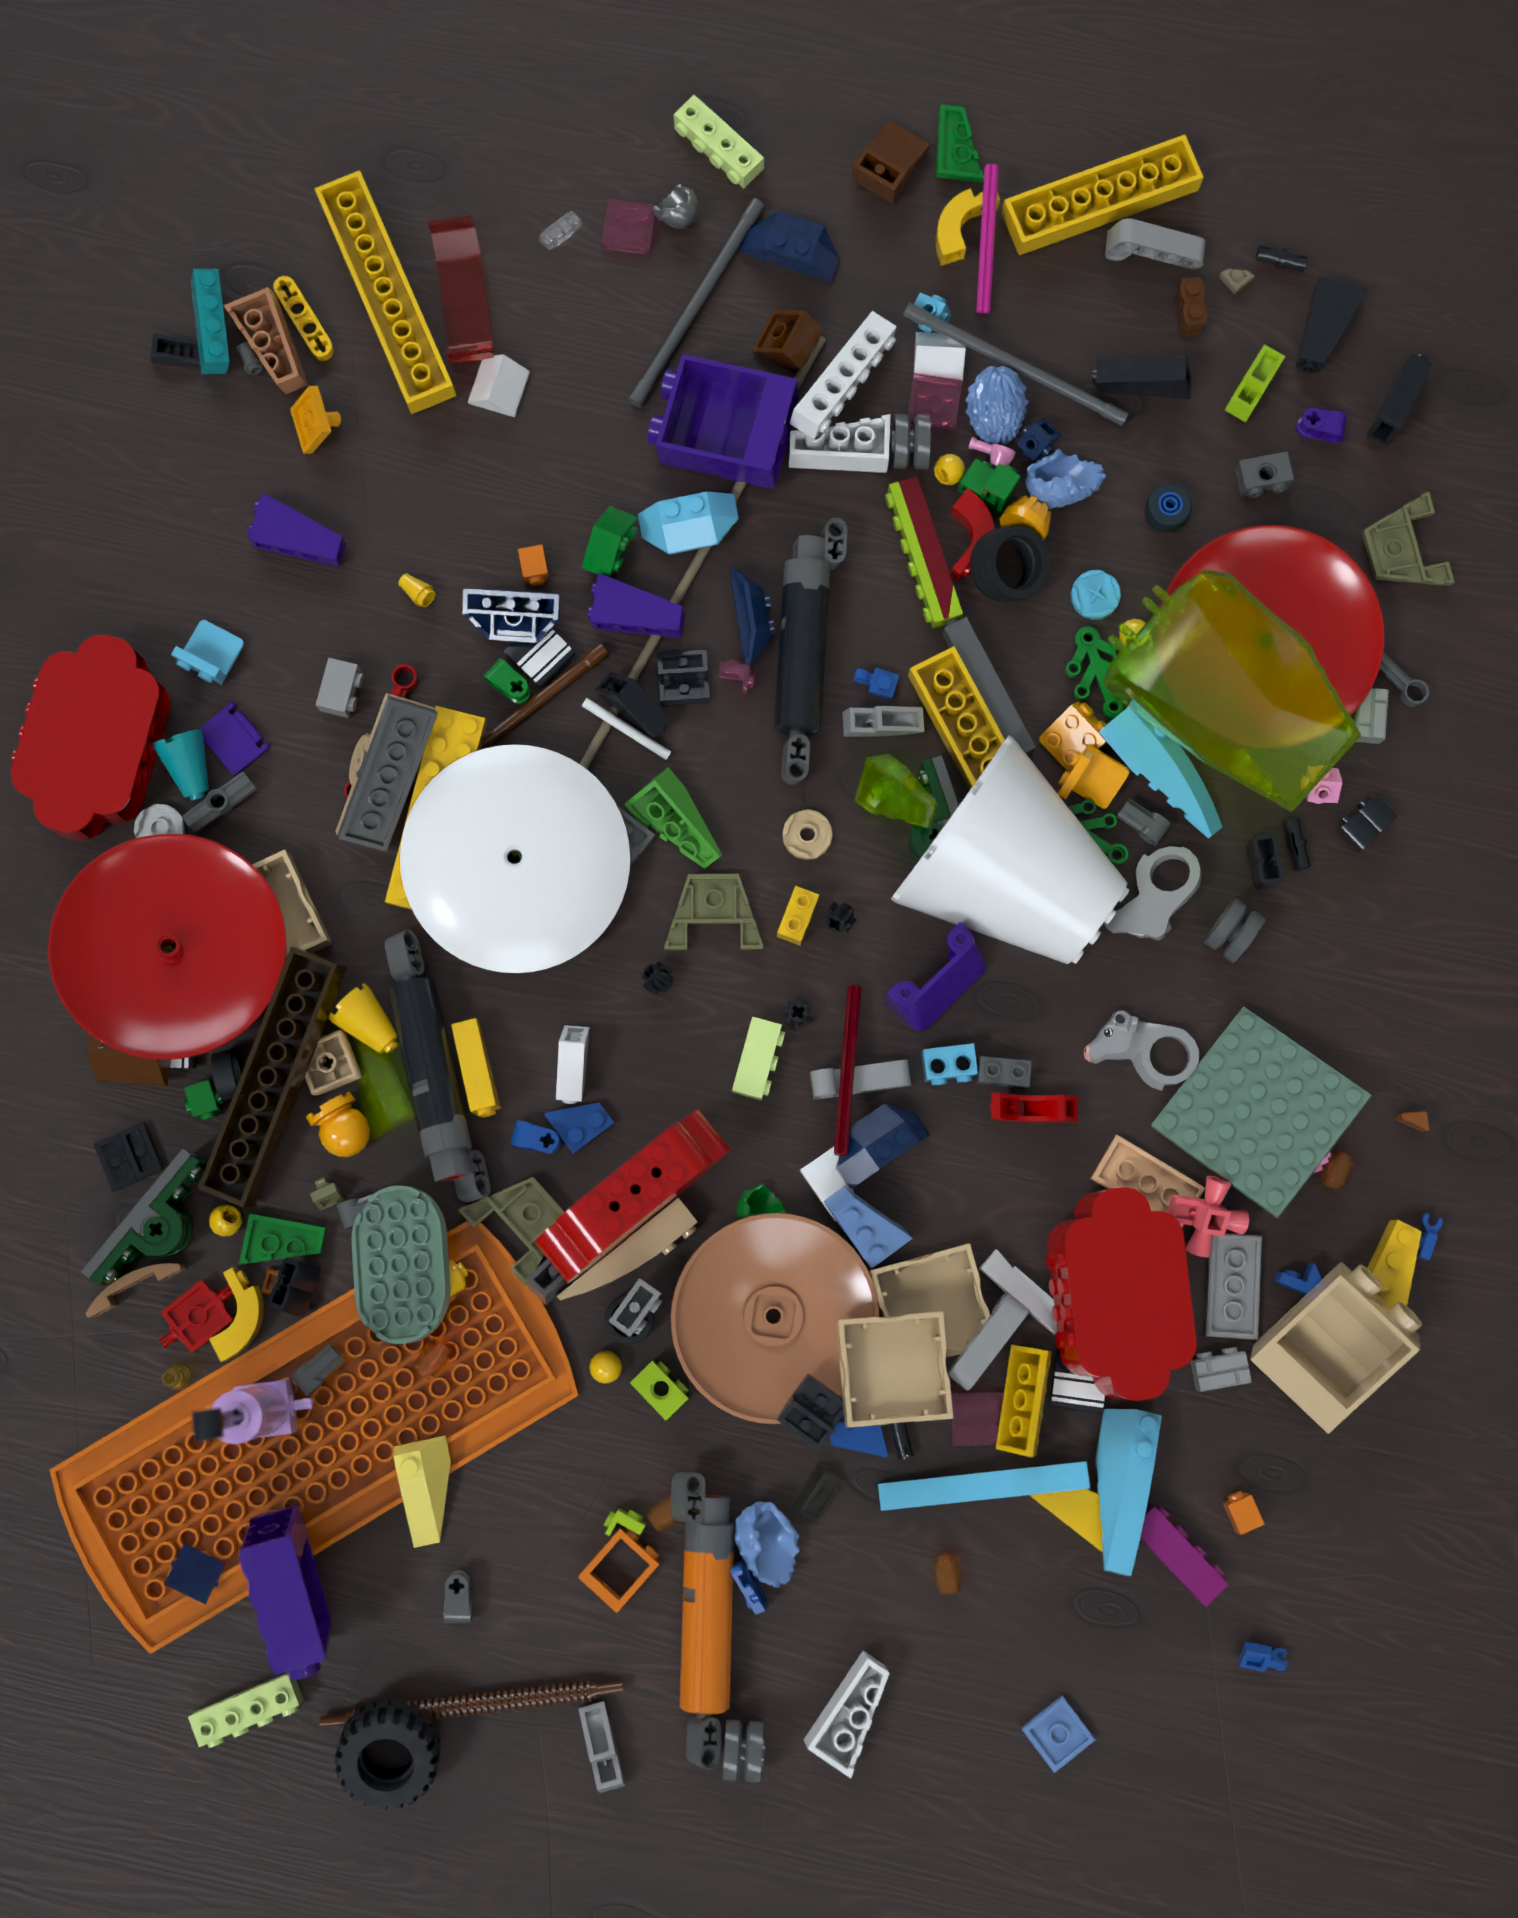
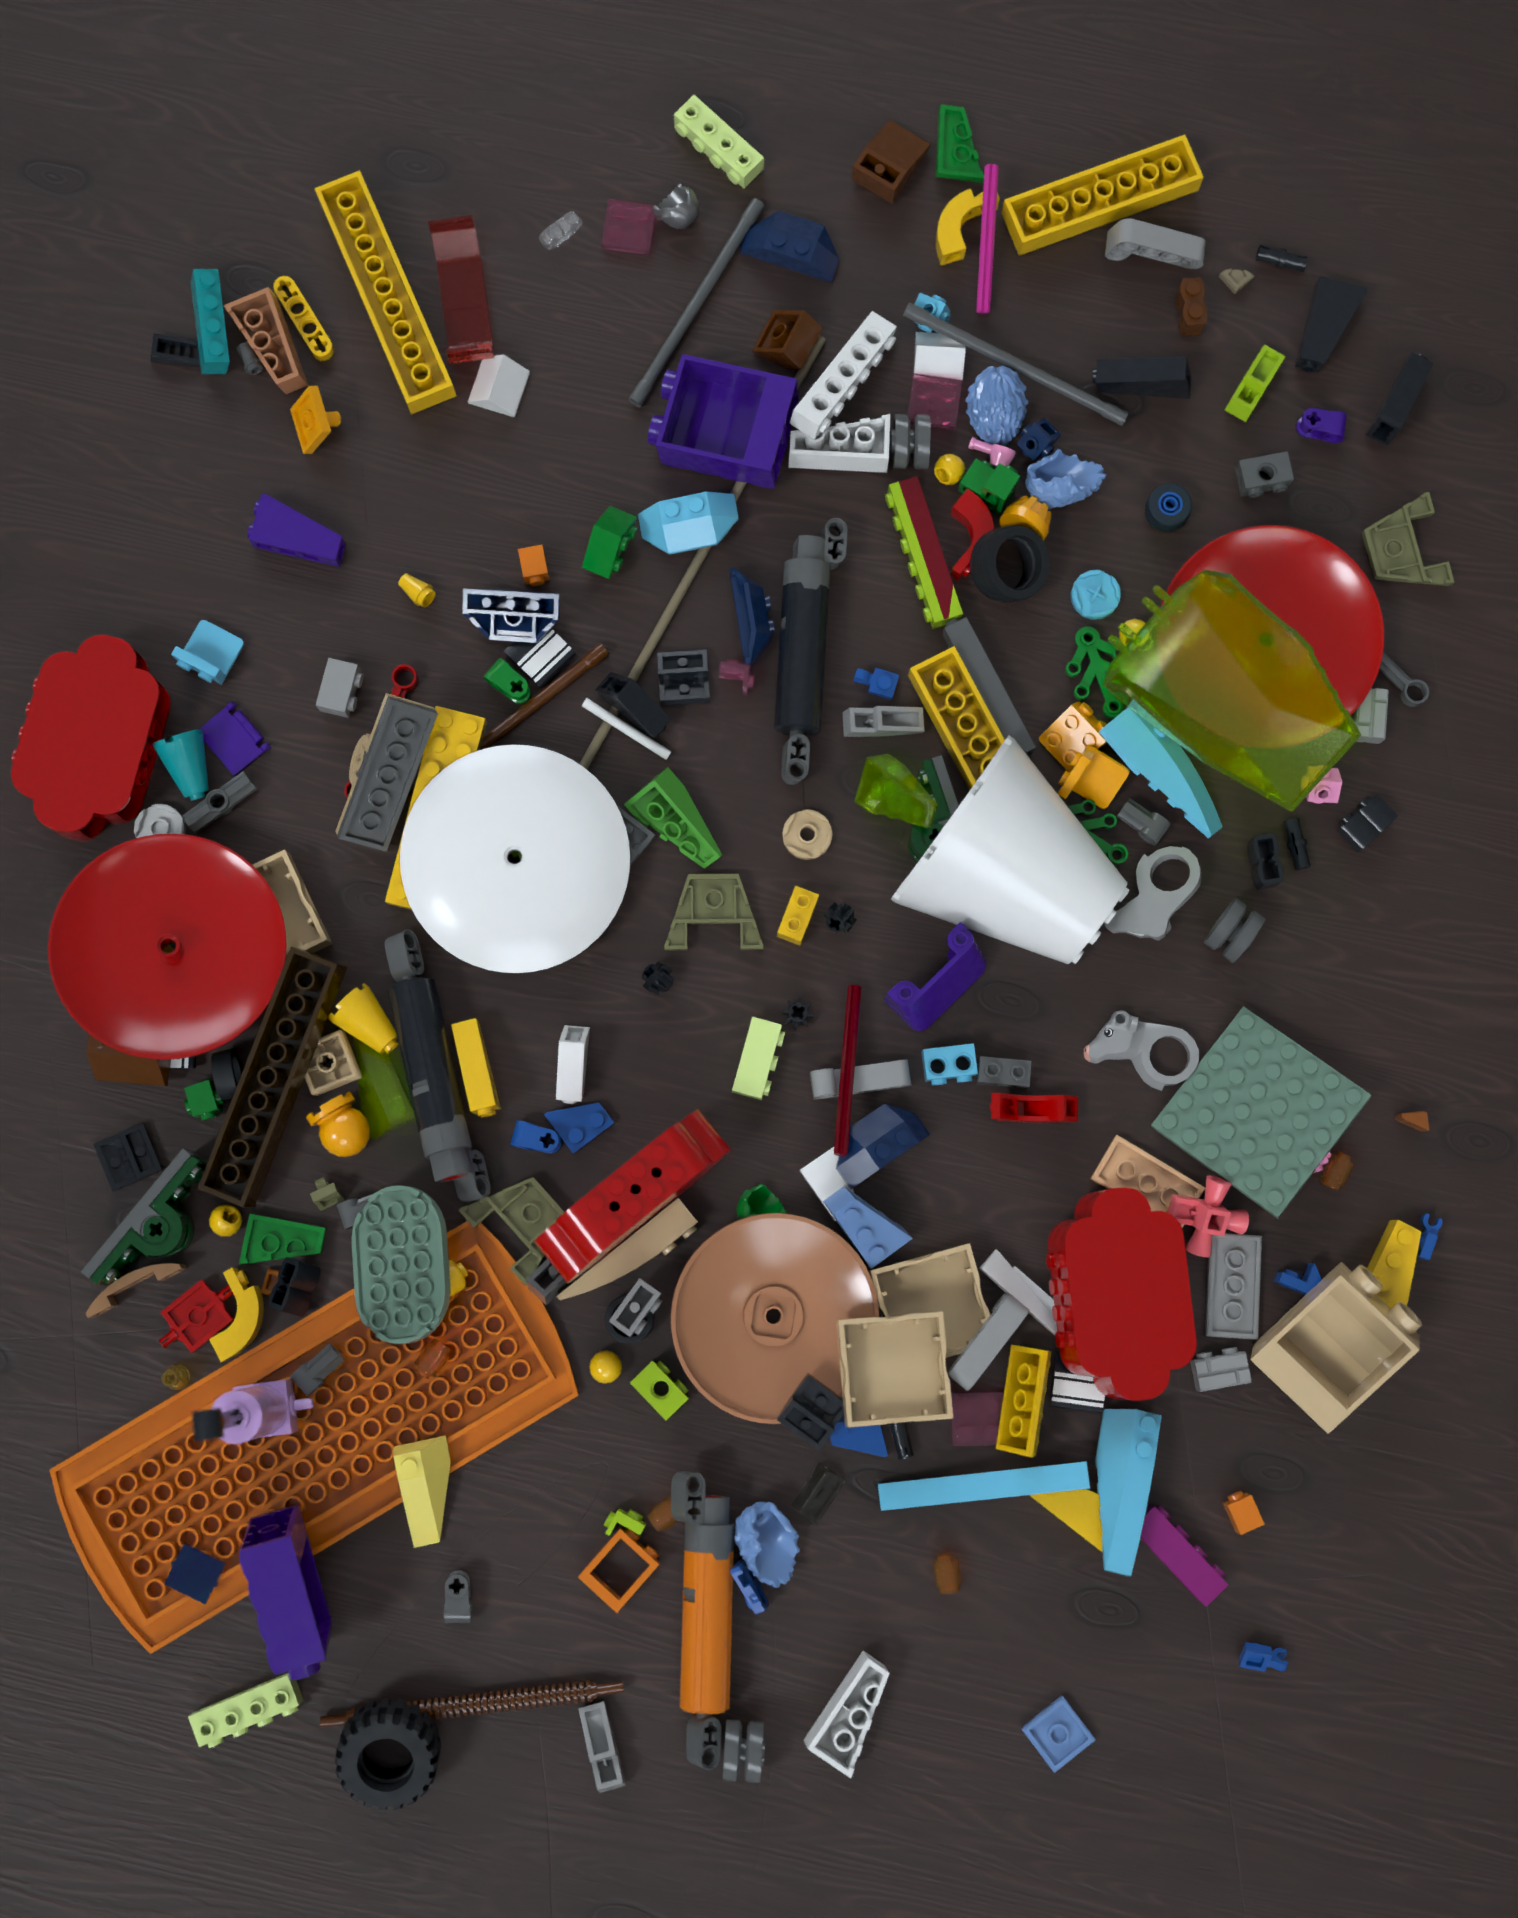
(632, 610): dark purple slope -> none

